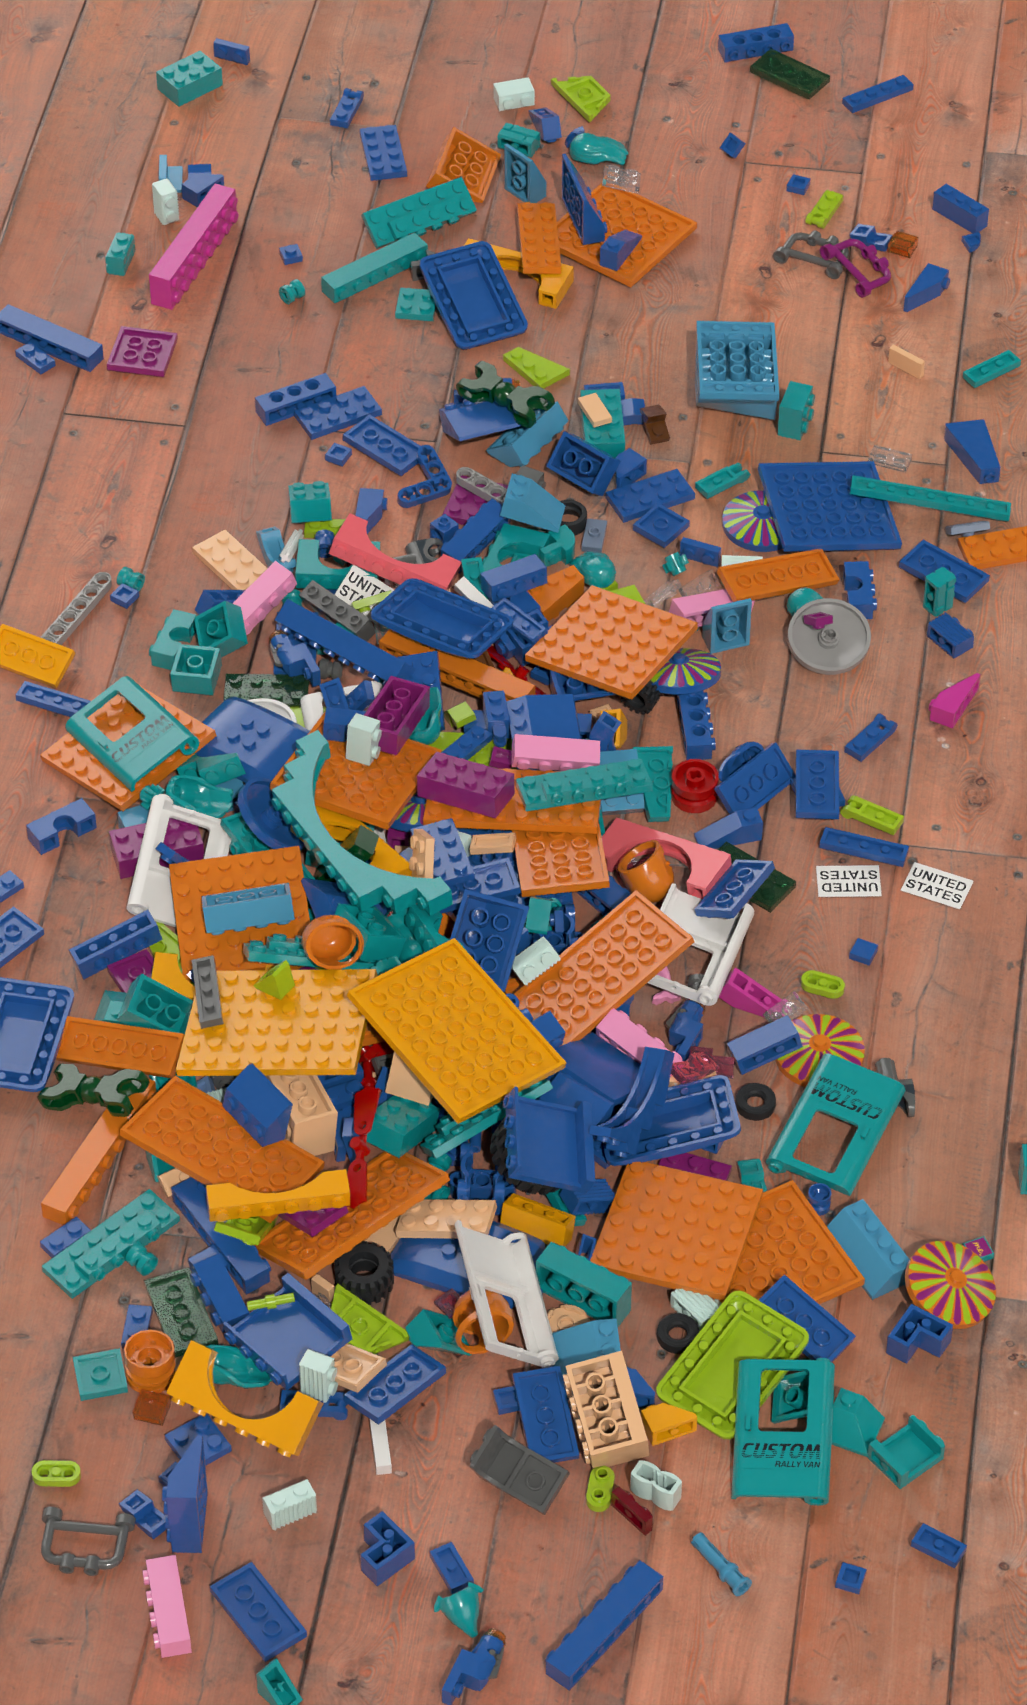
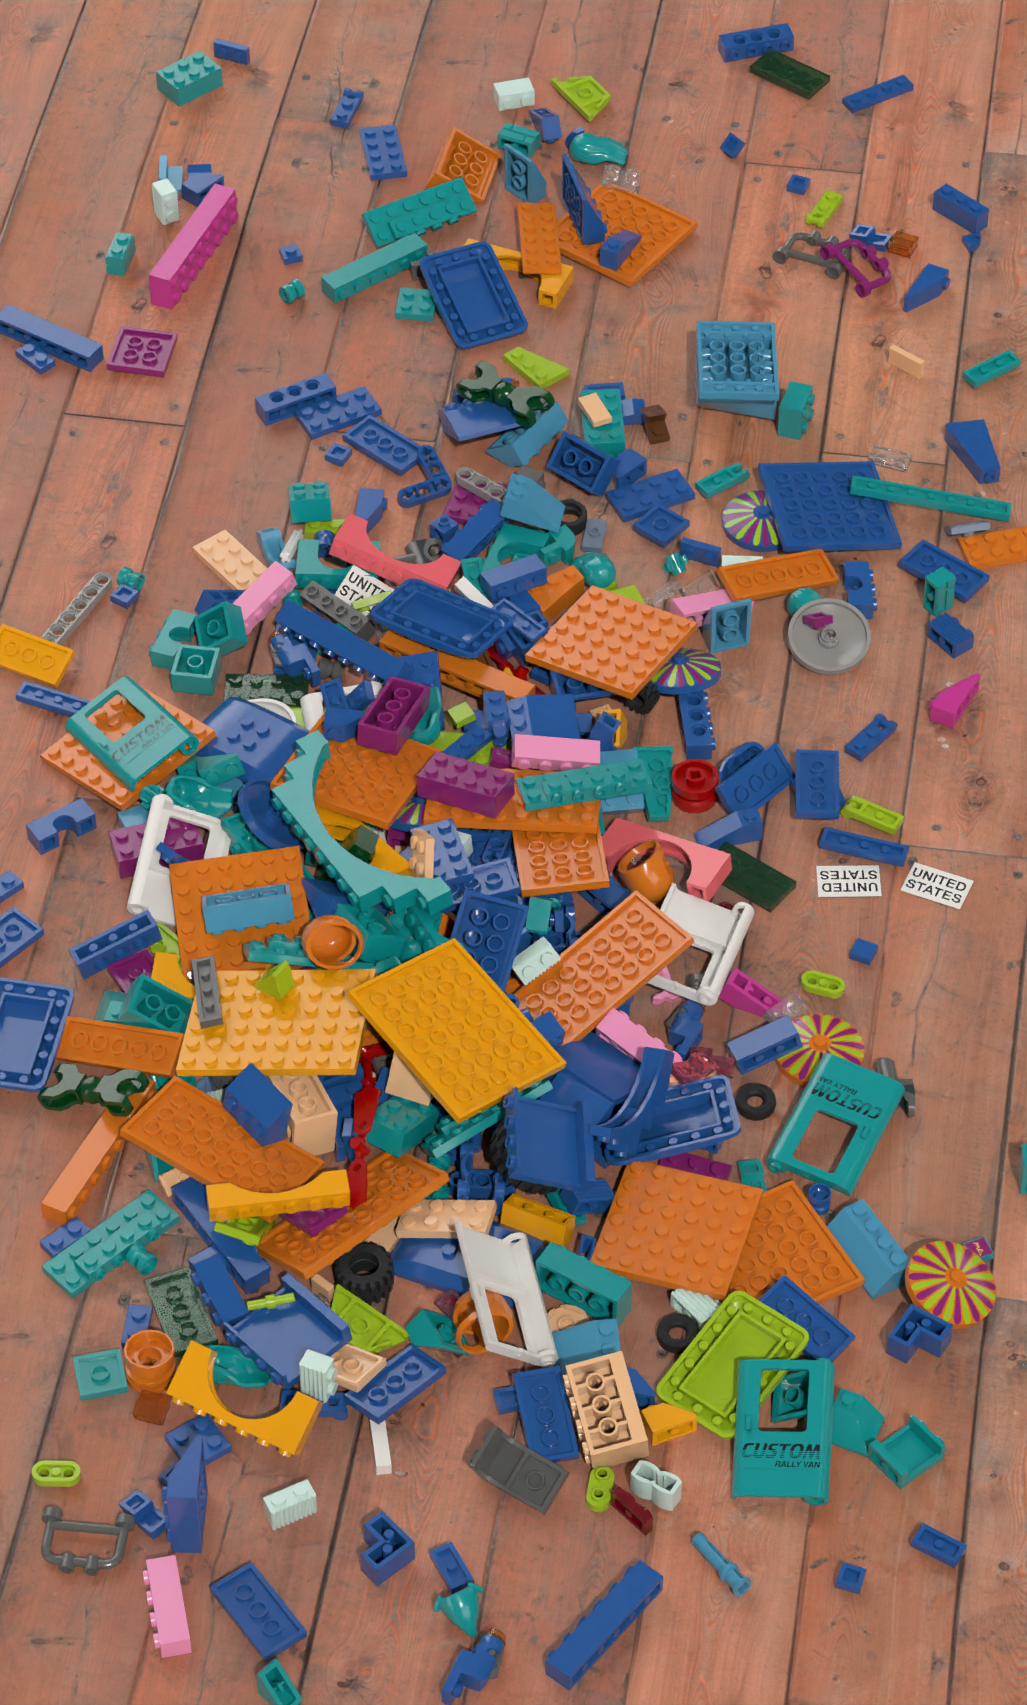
(363, 739): light aqua brick -> none
(492, 843): light nougat tile -> none
(734, 888): blue plate -> none

